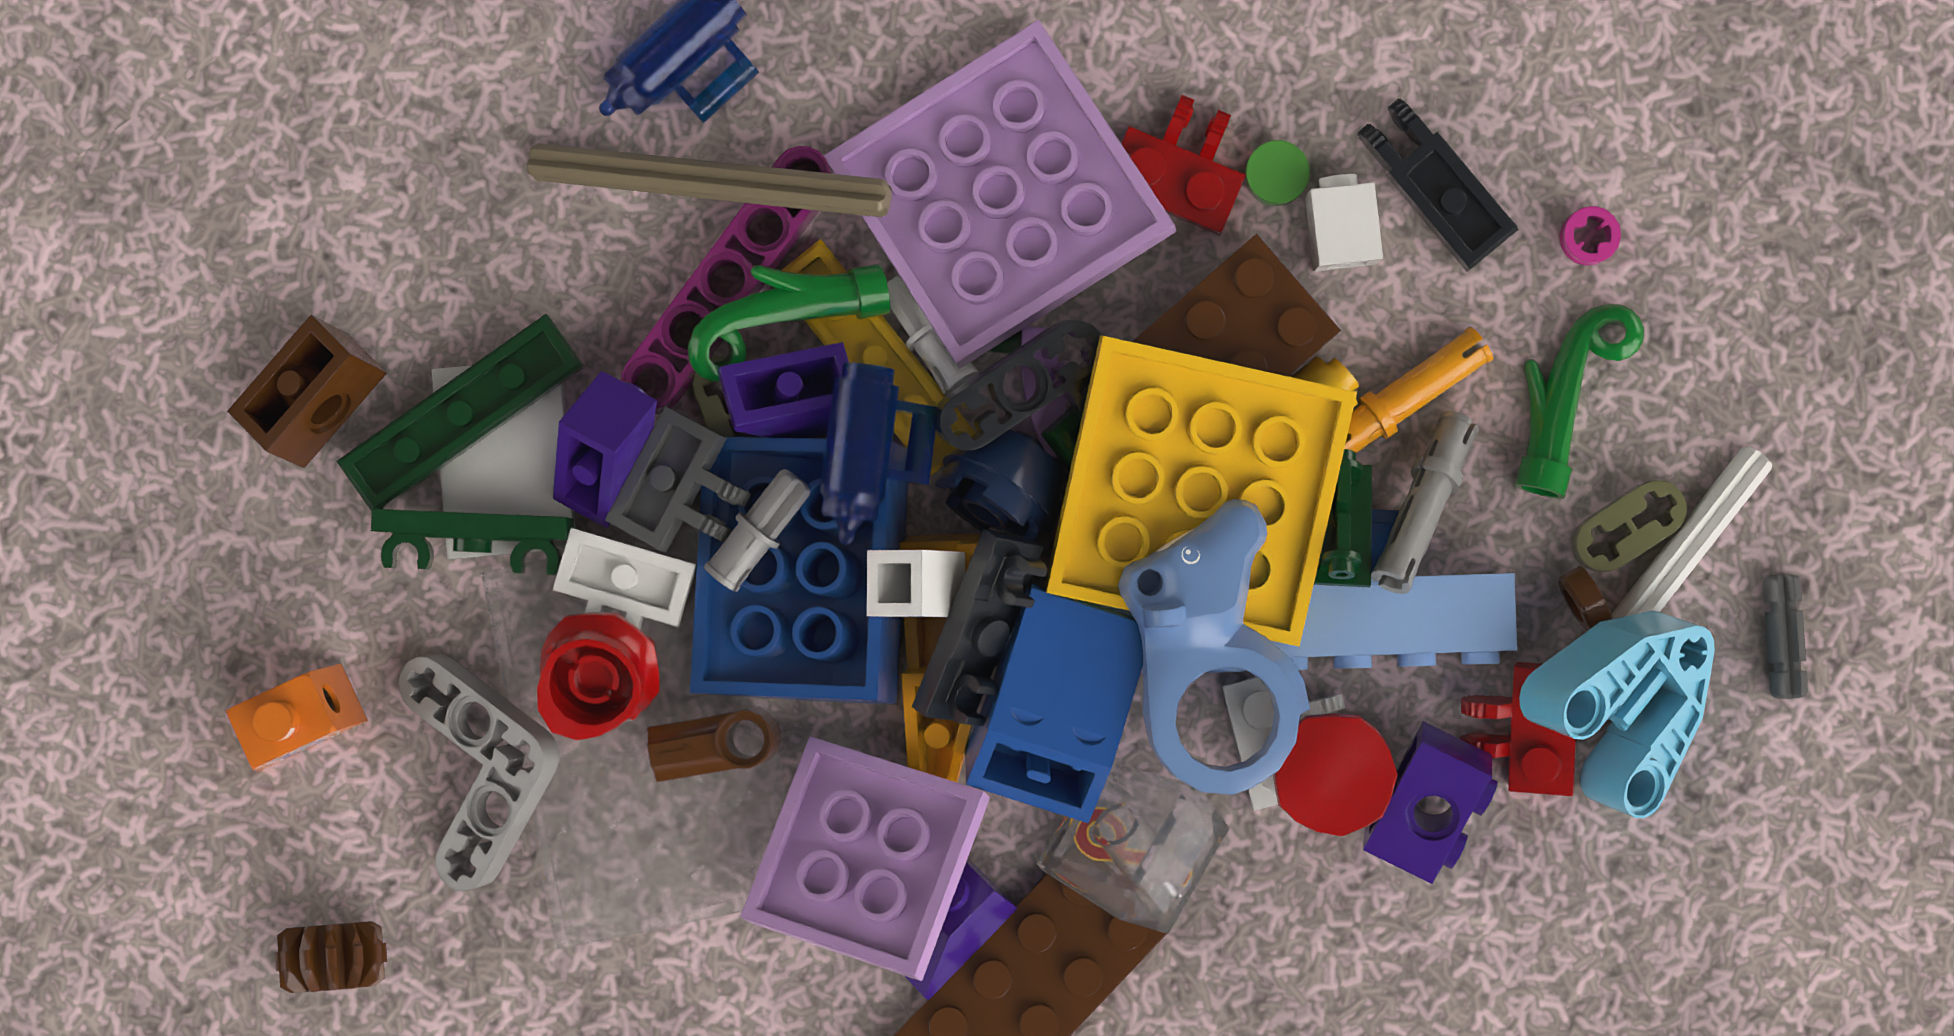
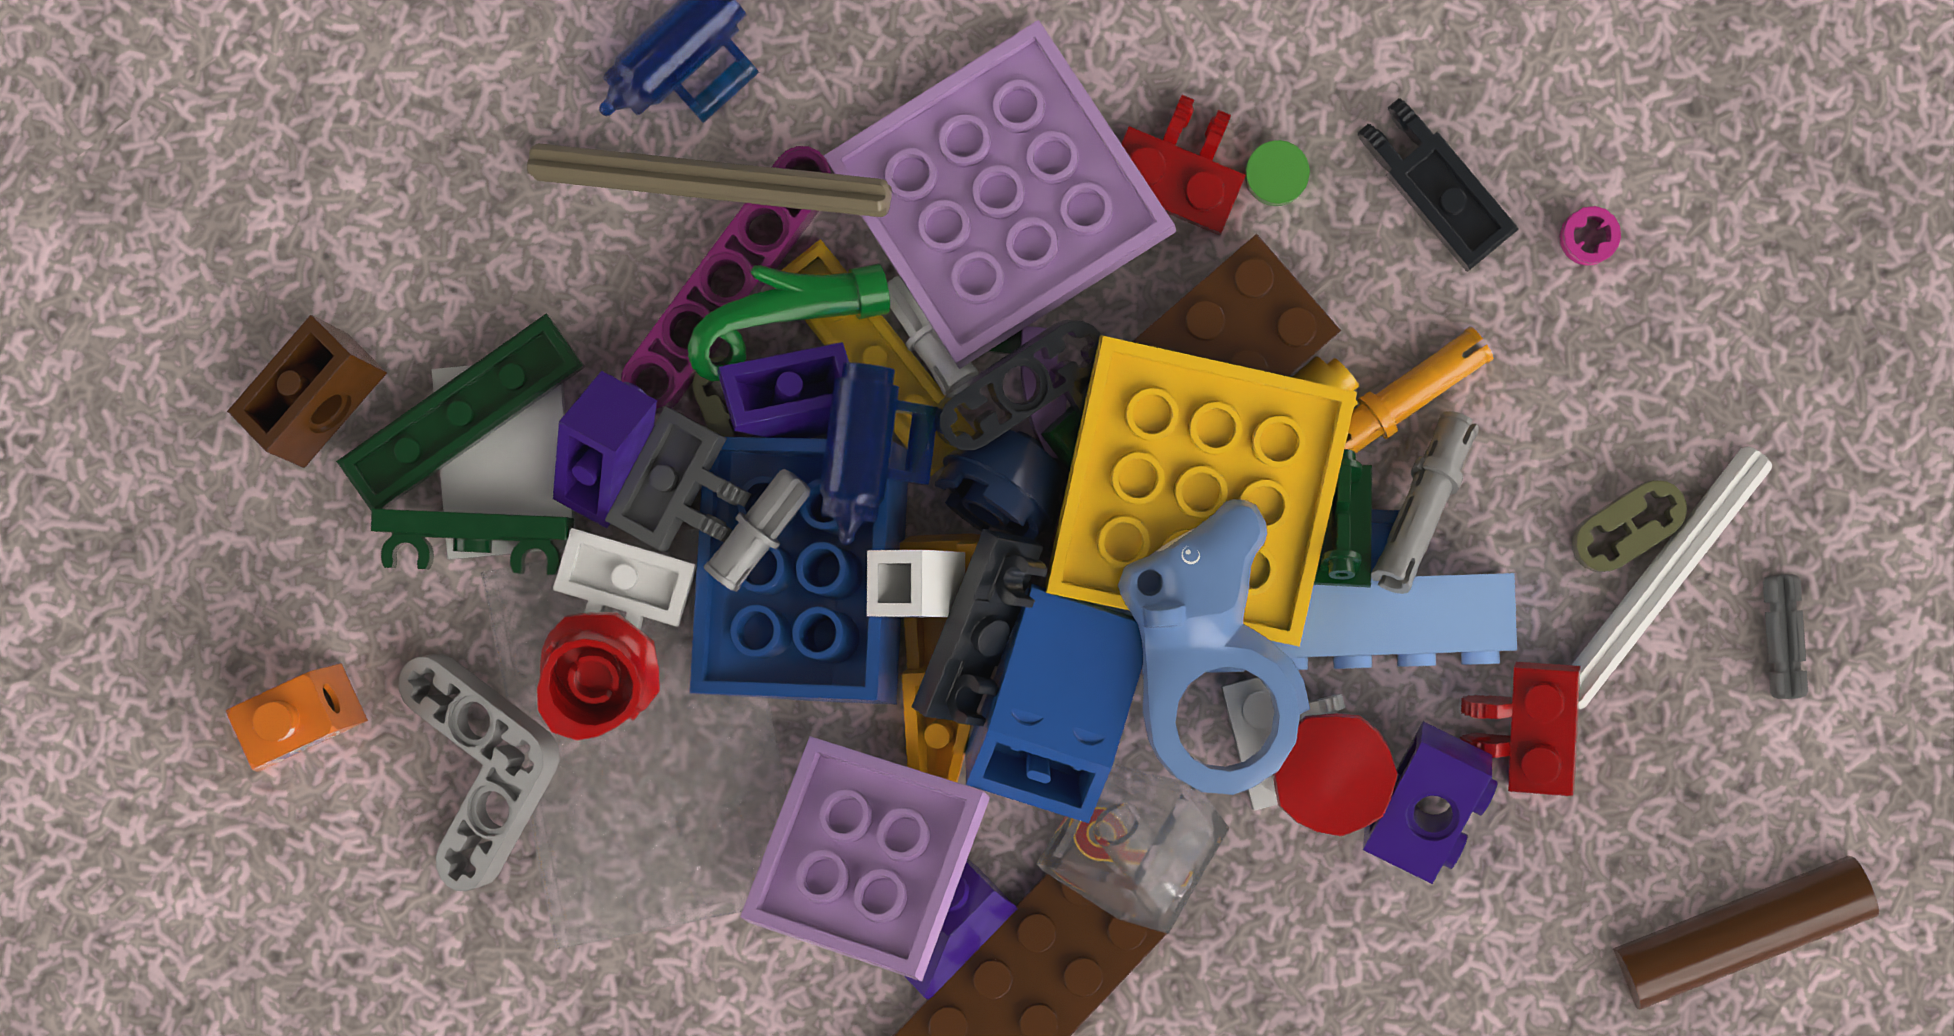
(330, 957): reddish brown gear -> none
(707, 744): reddish brown piece -> none
(1343, 223): white brick -> none
(1555, 405): green plant -> none
(1584, 598): reddish brown tile -> none
(1647, 679): medium azure connector -> none
(1747, 931): none -> reddish brown brick

